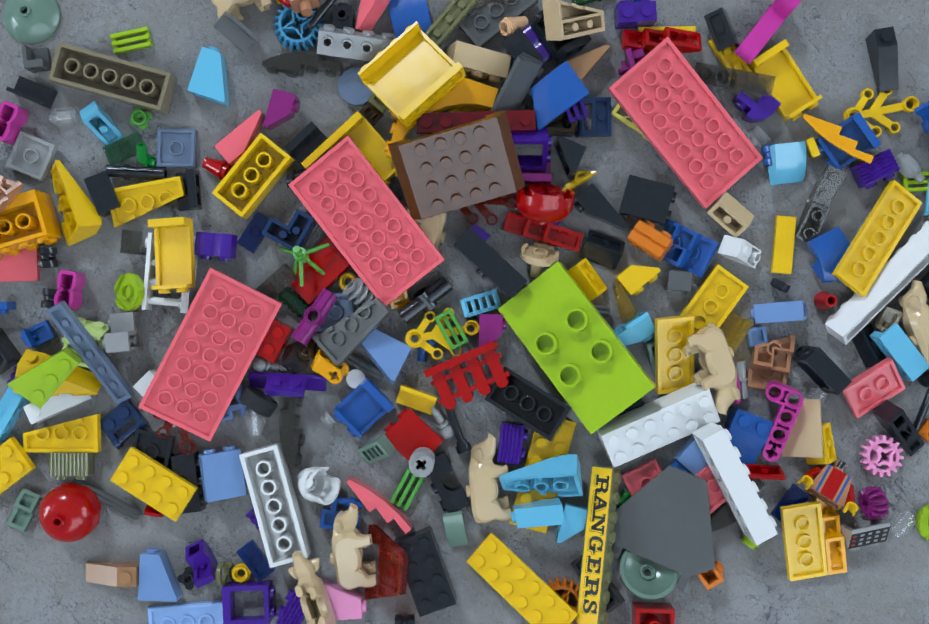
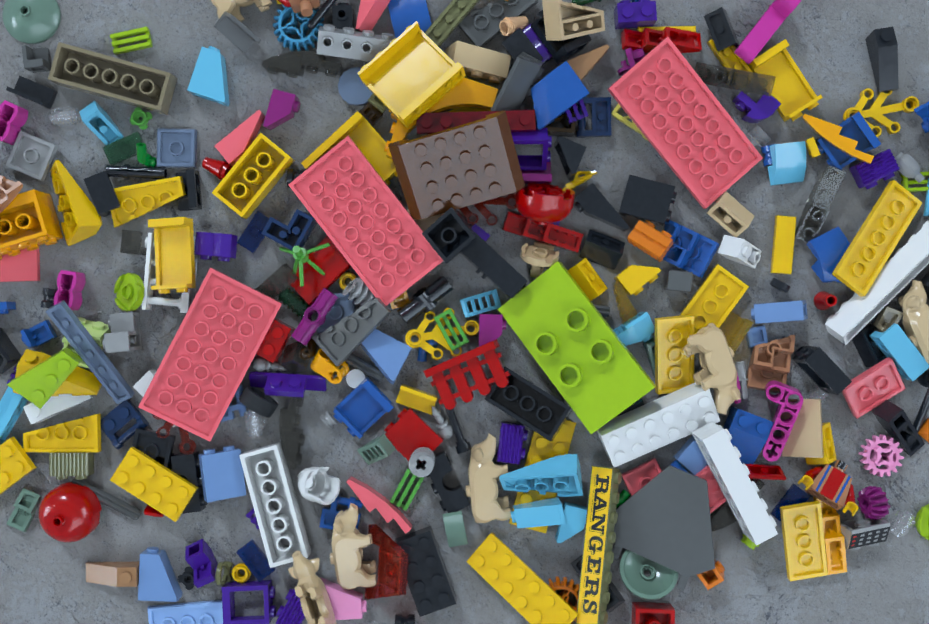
(47, 252): black wheel -> none
(305, 142): black panel -> none
(449, 235): none -> black slope

